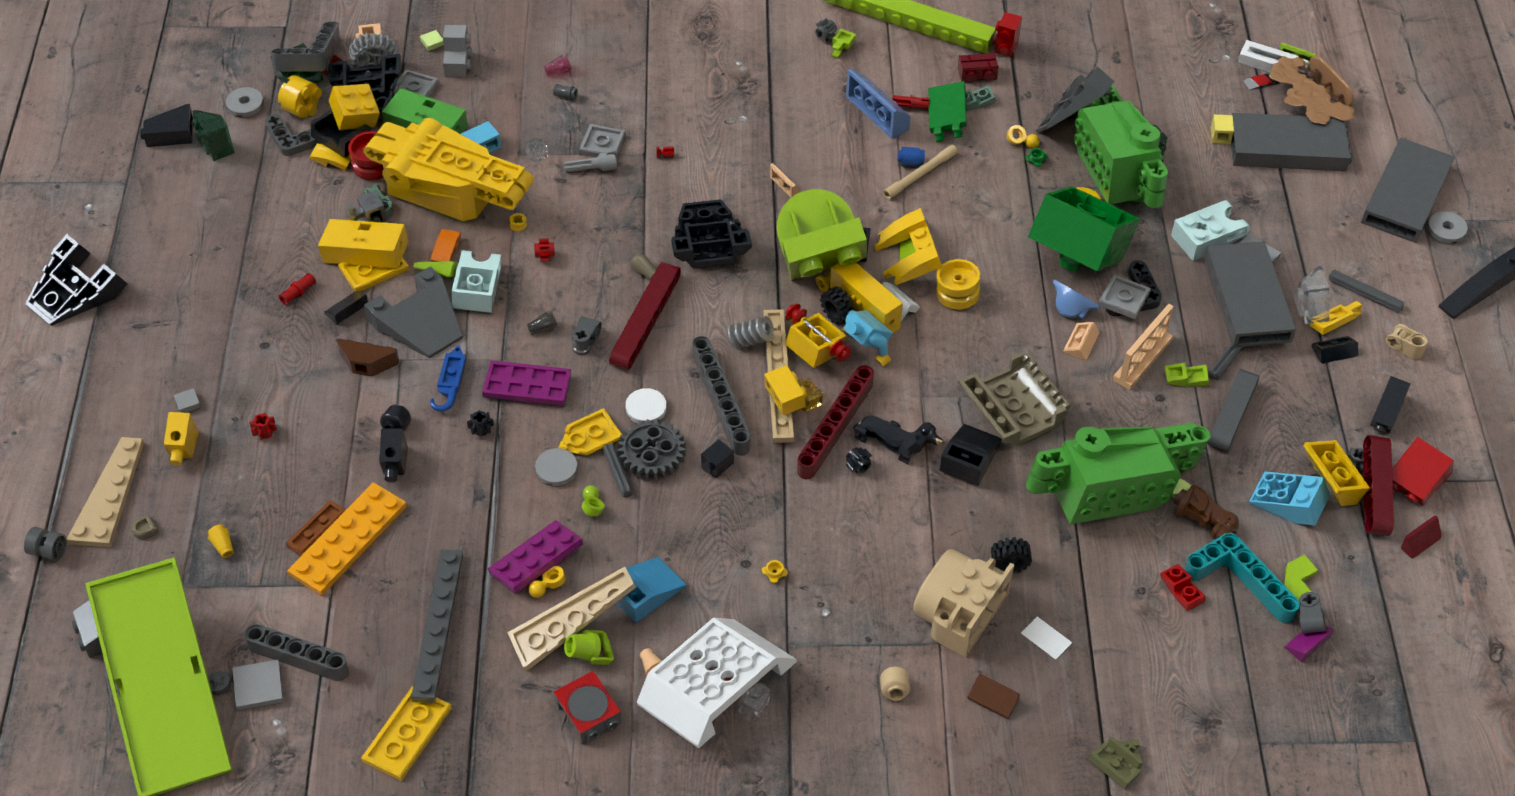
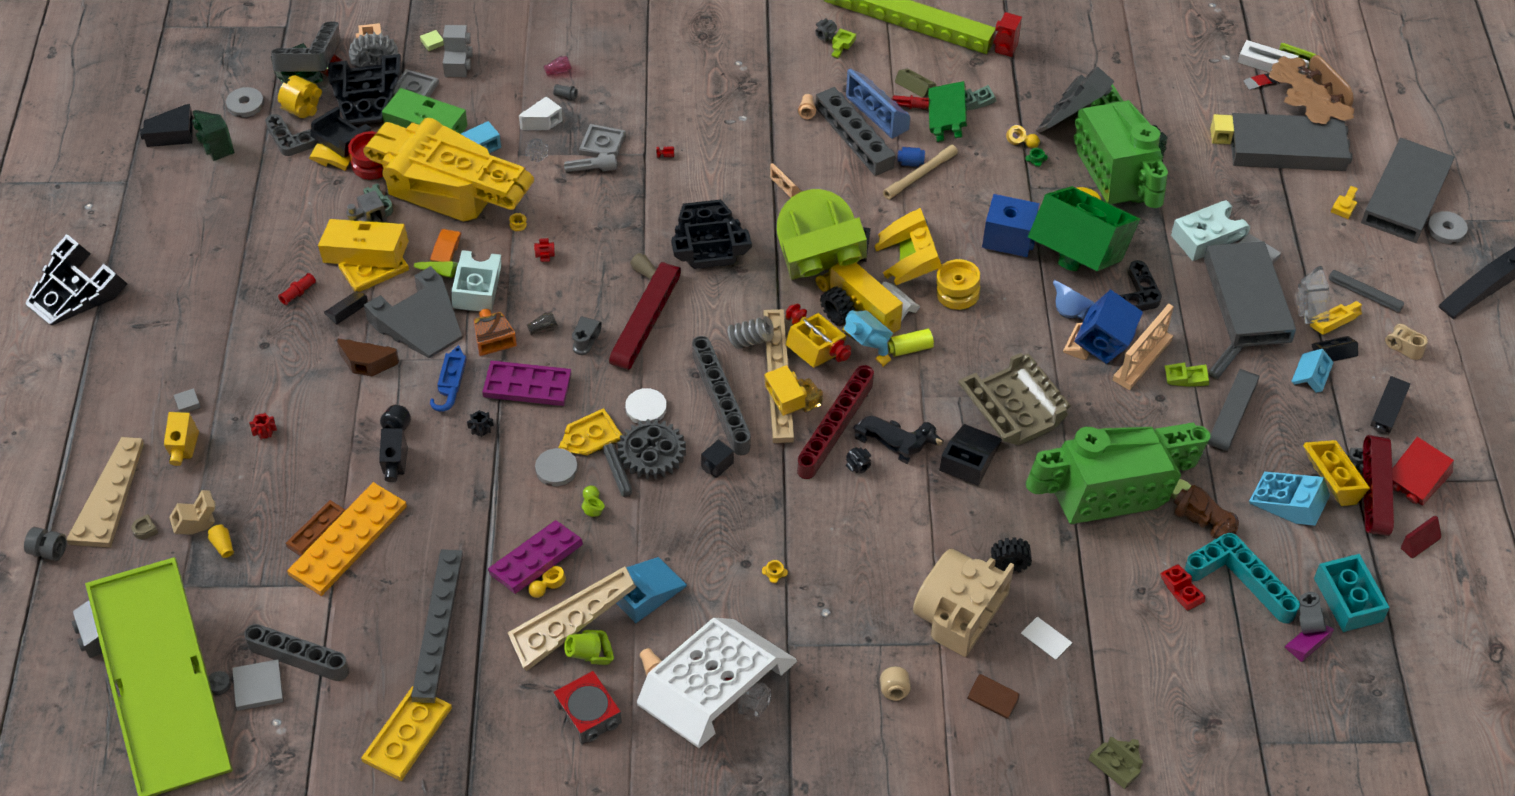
(193, 517): none -> tan brick
(353, 106): yellow brick -> none
(493, 332): none -> torso
(541, 116): none -> white slope
(807, 107): none -> light nougat cone
(855, 131): none -> dark grey brick
(910, 342): none -> neon yellow brick
(914, 82): none -> olive slope
(978, 67): dark red brick -> none
(1009, 225): none -> blue brick
(1108, 327): none -> blue brick
(1124, 296): light grey tile -> none
(1296, 573): lime tile -> none
(1314, 369): none -> medium azure panel
(1345, 205): none -> yellow plate
(1351, 592): none -> teal brick

